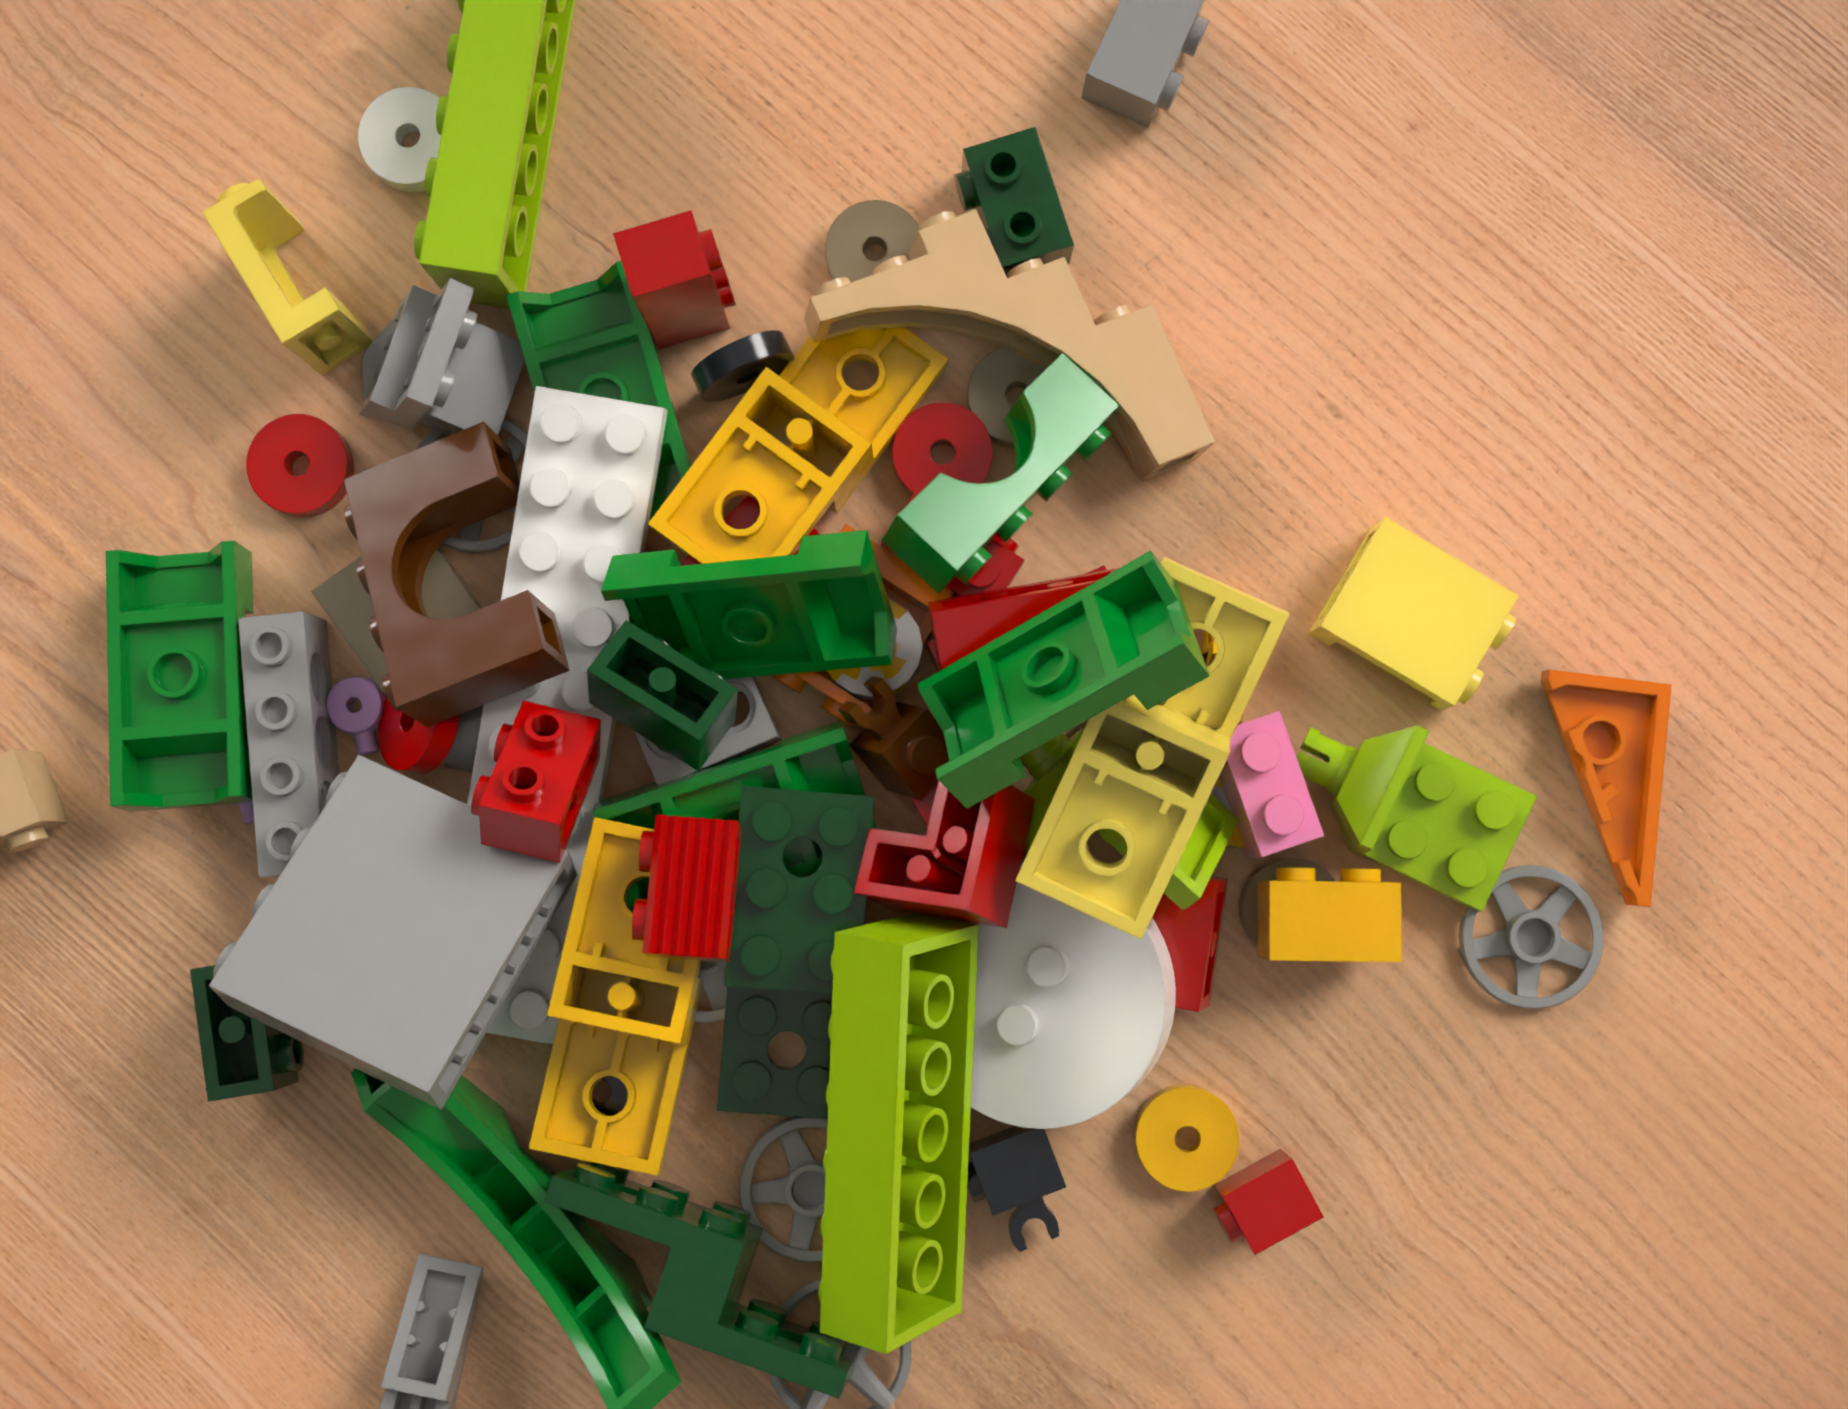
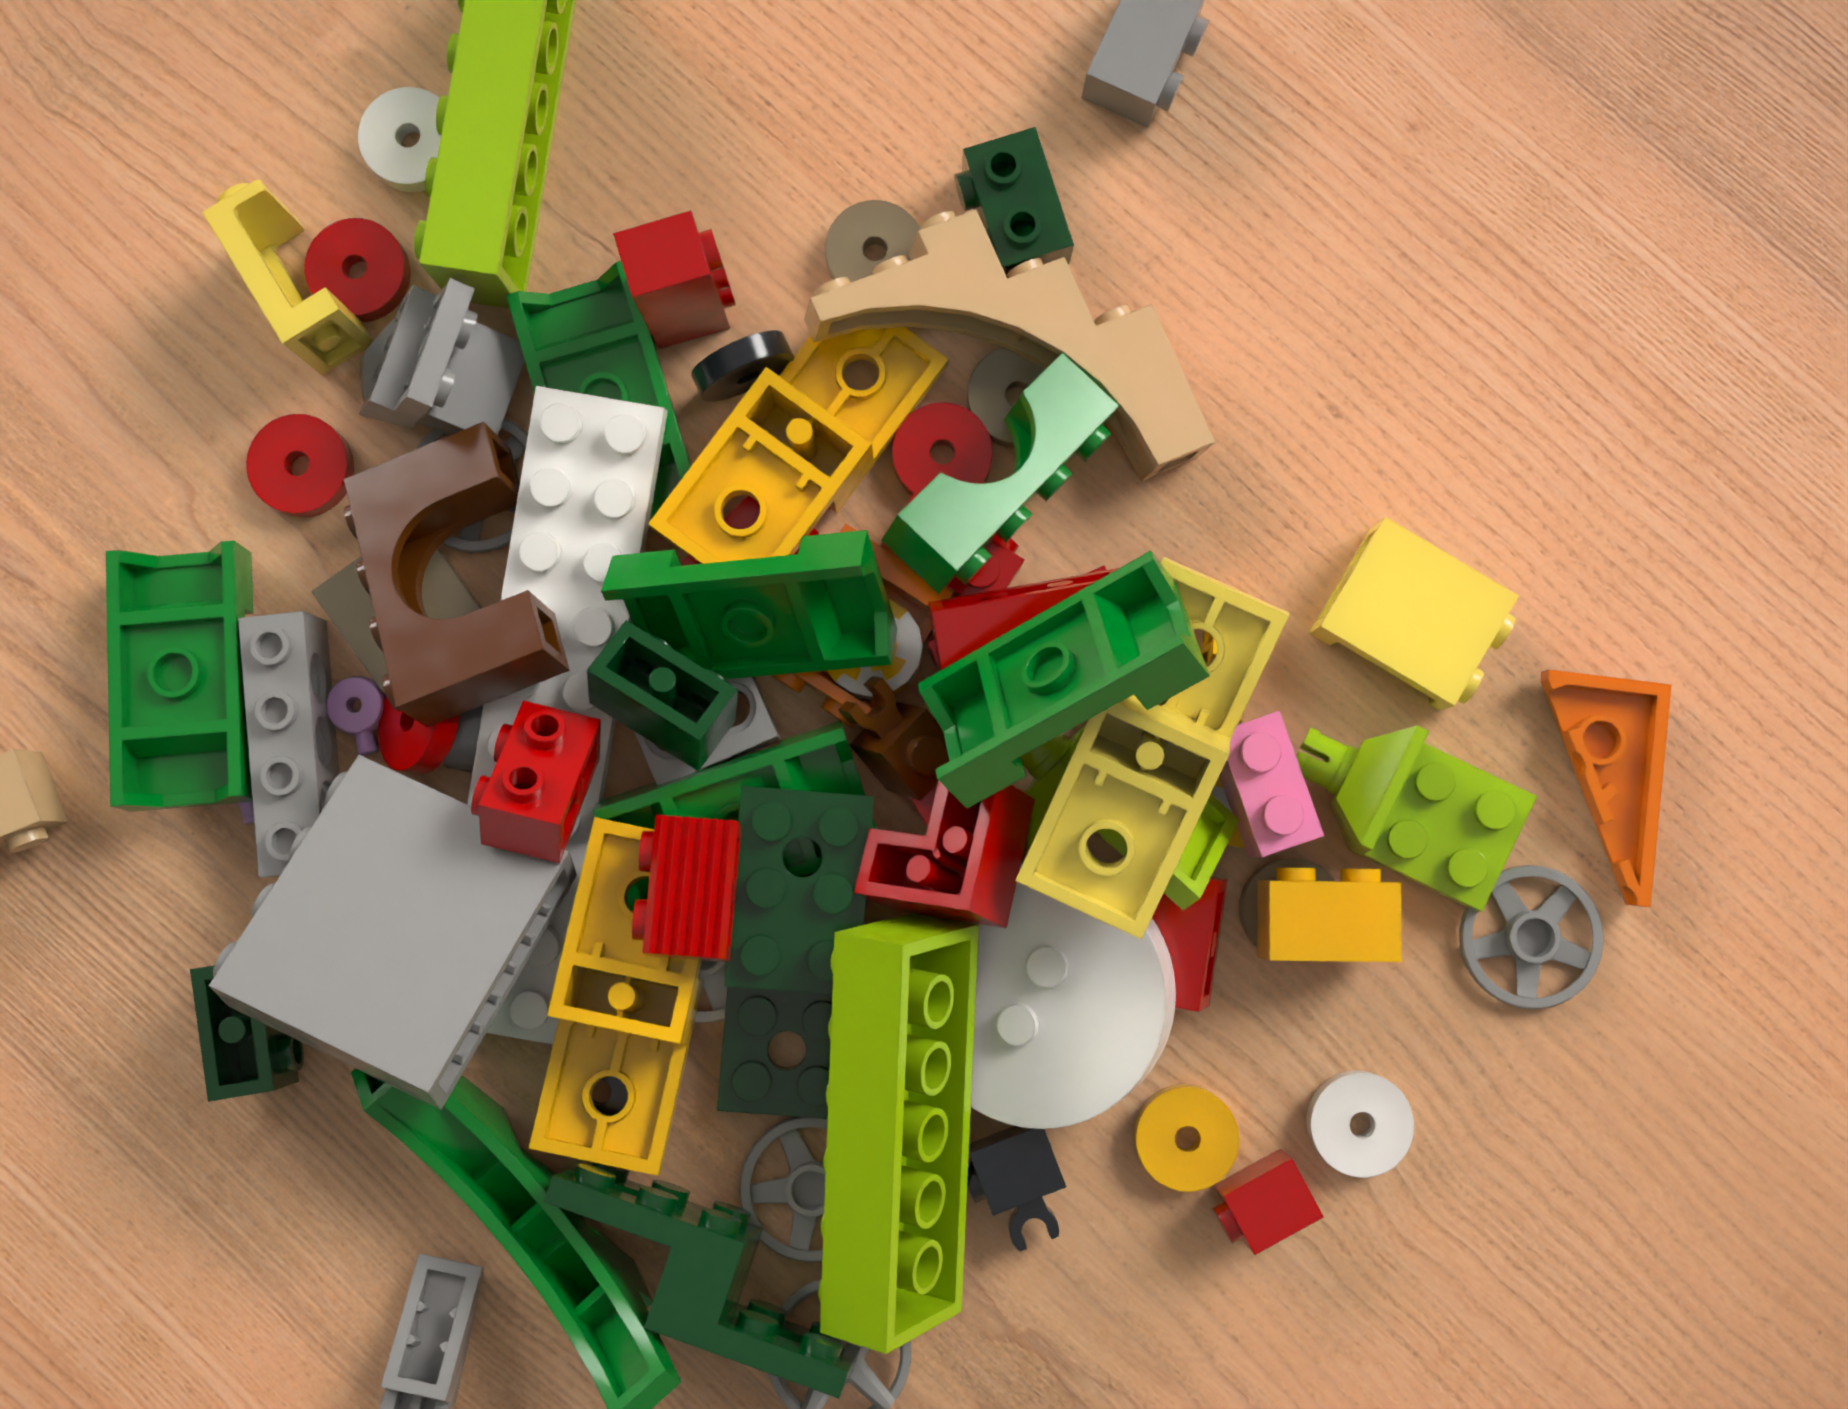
(356, 241): none -> red piece
(1389, 1127): none -> white piece

